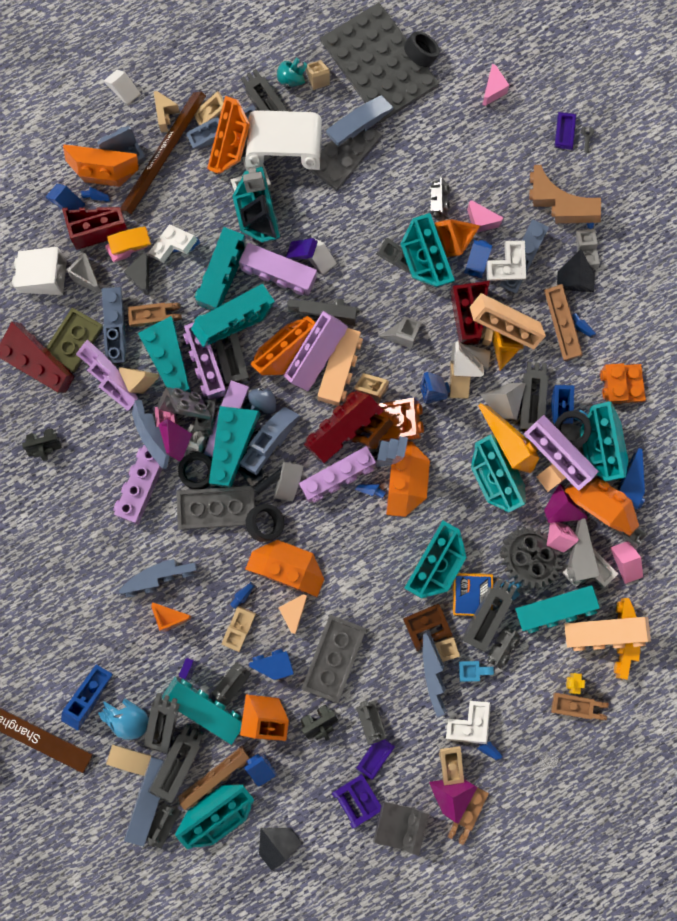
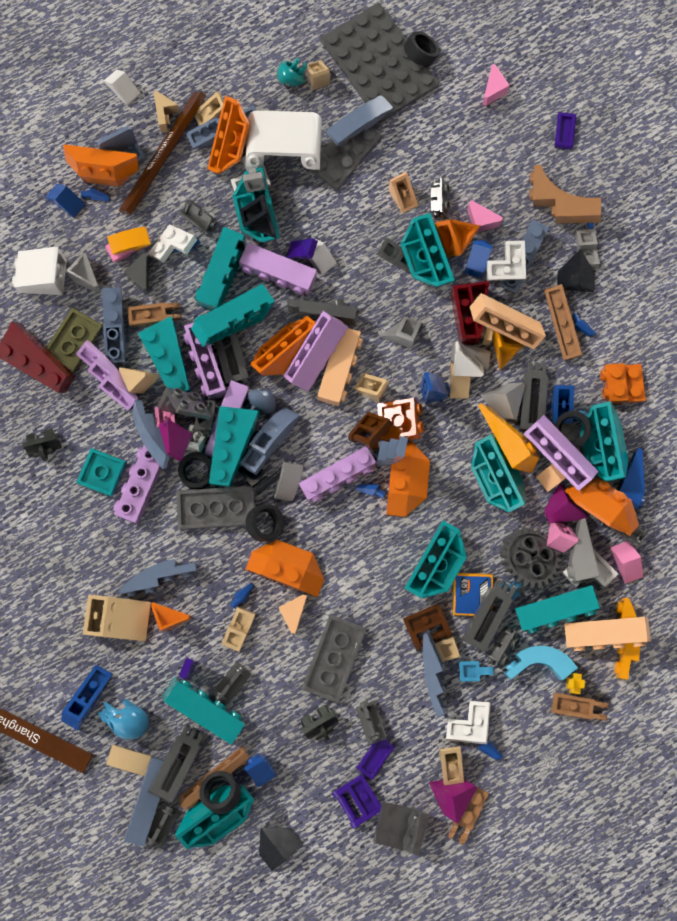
(93, 226): dark red wedge -> none
(101, 472): none -> teal plate
(117, 618): none -> tan slope
(162, 723): dark grey hinge -> none
(204, 222): none -> dark grey hinge
(208, 784): none -> black tyre
(253, 91): dark grey hinge -> none
(264, 718): orange slope -> none
(274, 666): blue slope -> none
(342, 425): dark red wedge -> none
(402, 192): none -> light nougat slope
(553, 658): none -> medium azure arch
(587, 137): dark grey hand -> none

